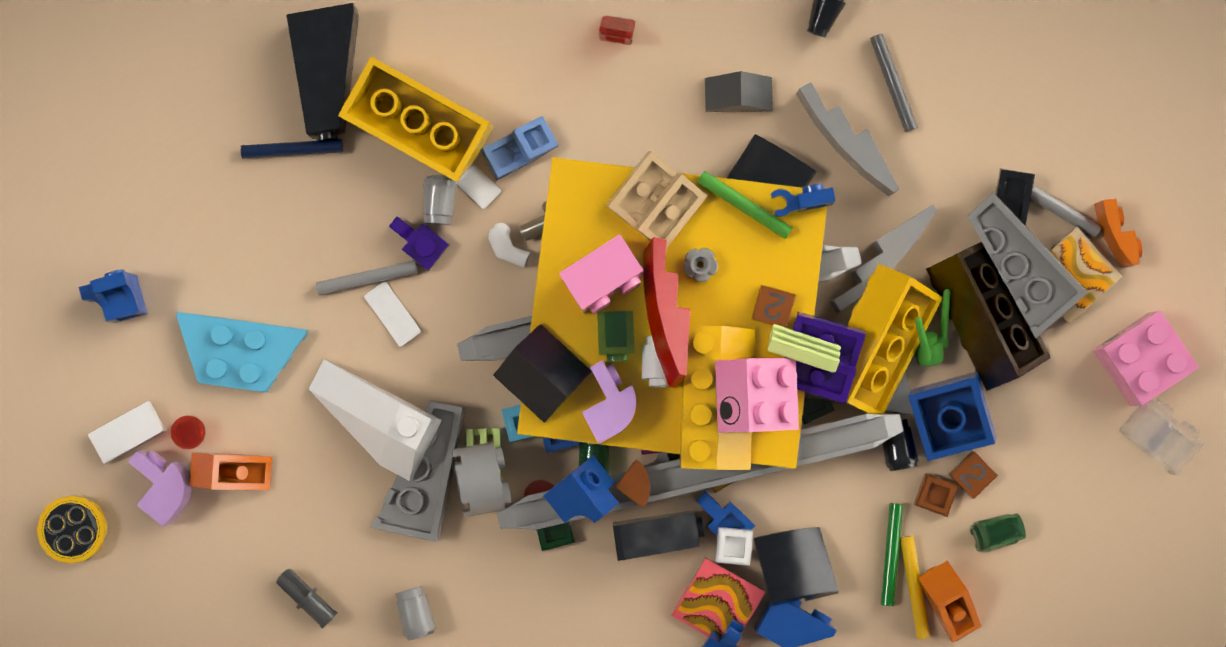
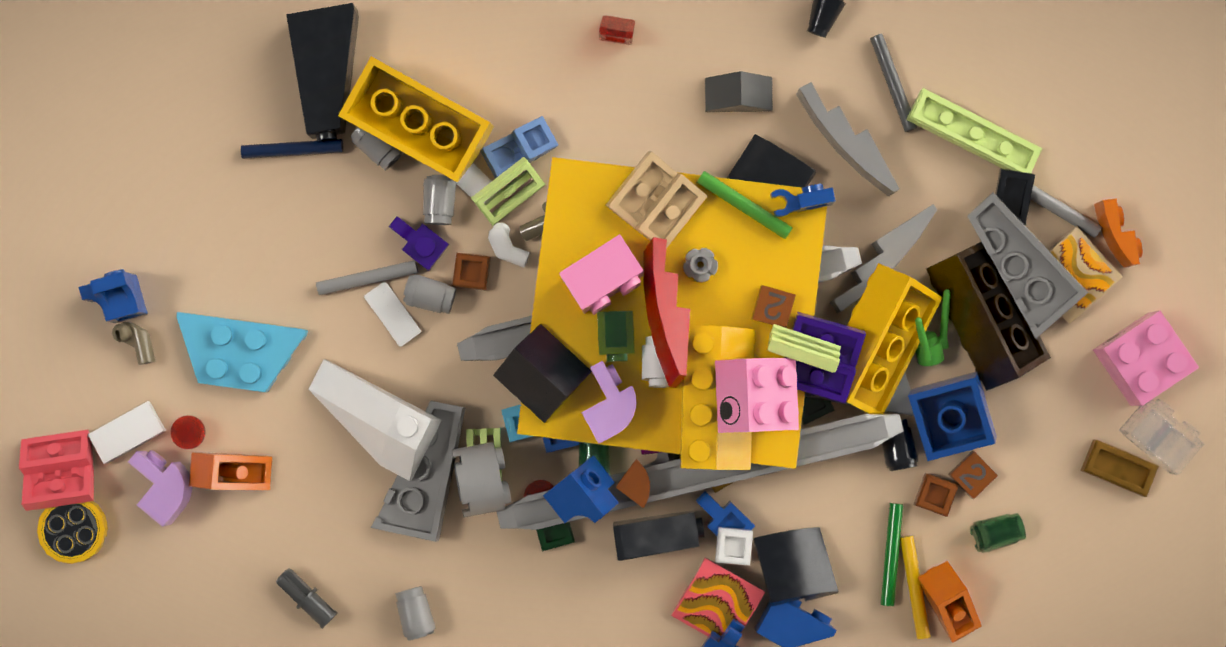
(57, 470): none -> coral slope
(137, 338): none -> dark tan arm
(376, 149): none -> light grey piece
(429, 294): none -> light grey piece
(471, 271): none -> dark orange tile
(502, 180): none -> yellowish green tile
(973, 133): none -> yellowish green tile
(1119, 468): none -> pearl gold tile

